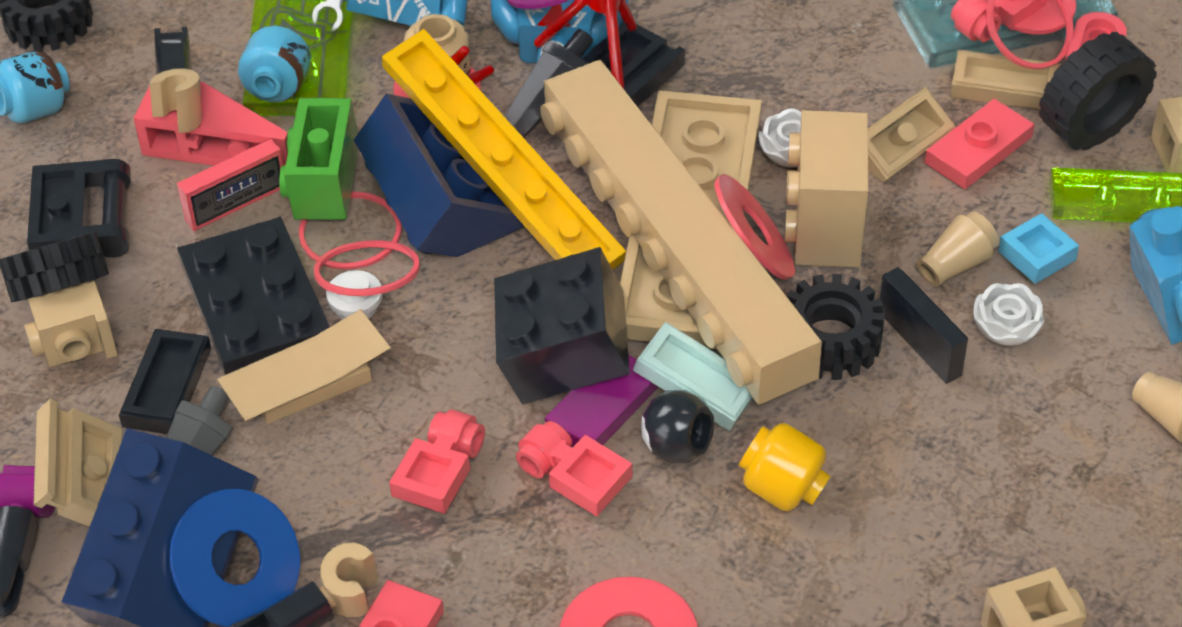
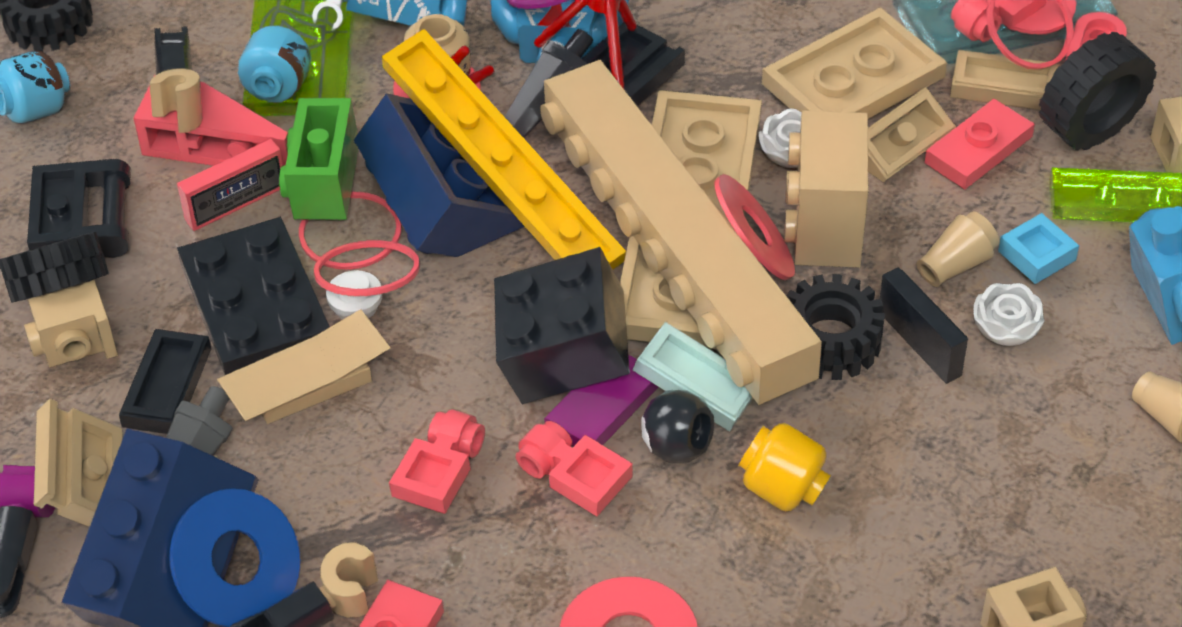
(856, 68): none -> tan plate

